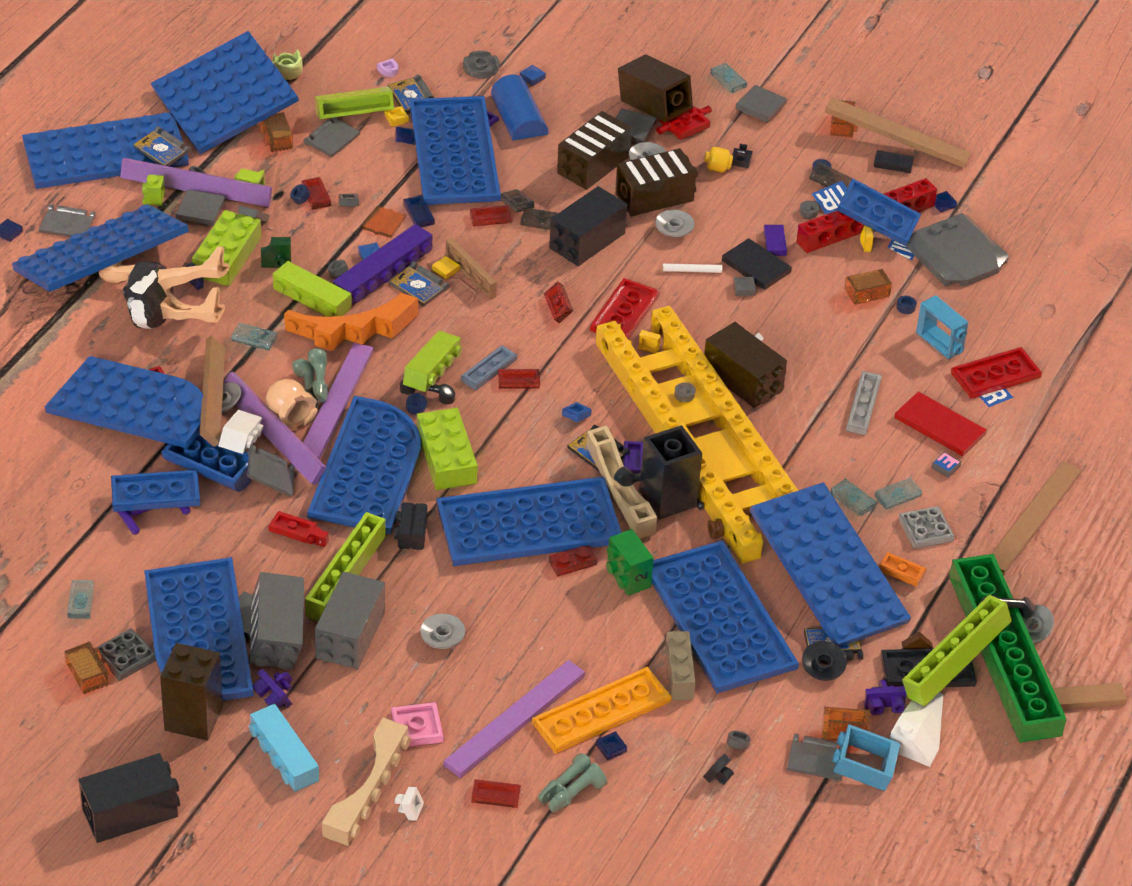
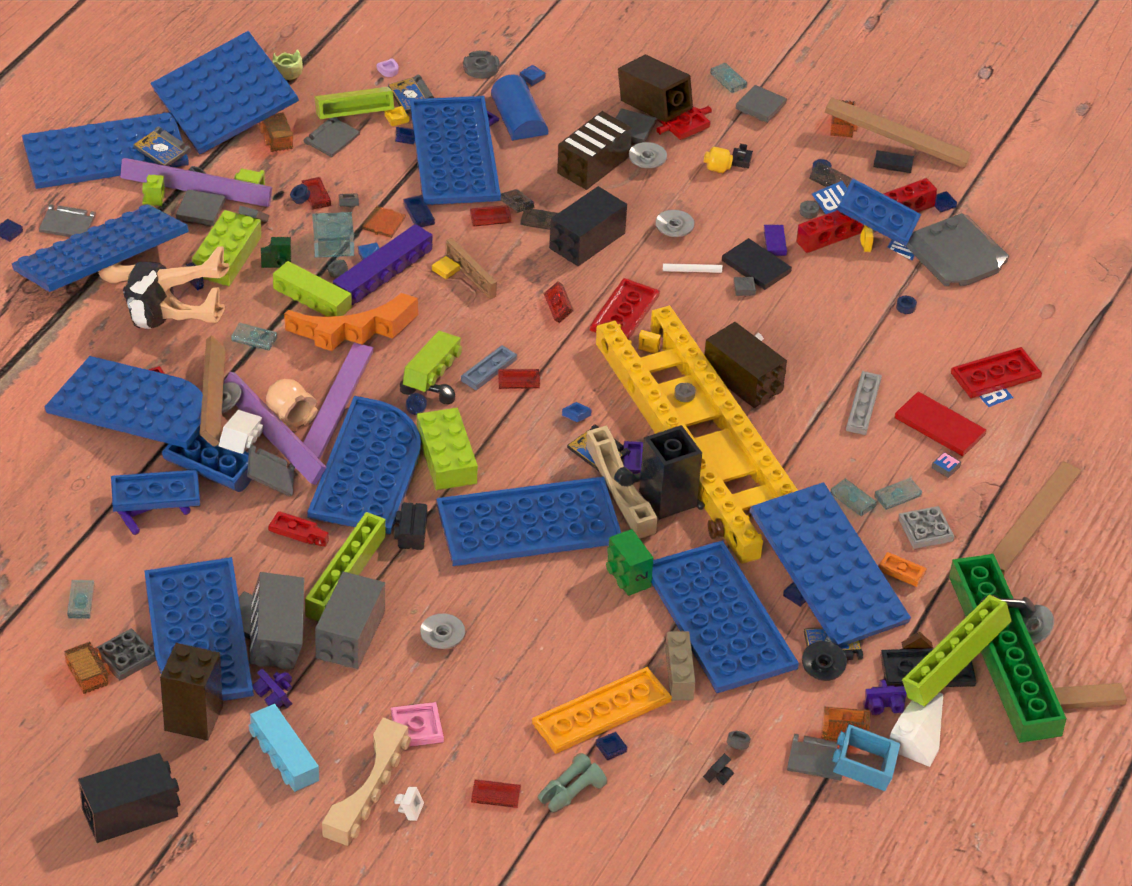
(313, 374): sand green piece -> none
(333, 234): none -> clear light blue brick
(419, 283): piece -> none
(514, 719): medium lavender tile -> none
(572, 560): clear red plate -> none
(656, 182): dark brown brick -> none
(794, 595): none -> clear blue tile
(868, 286): clear orange brick -> none
(934, 310): dark azure window -> none

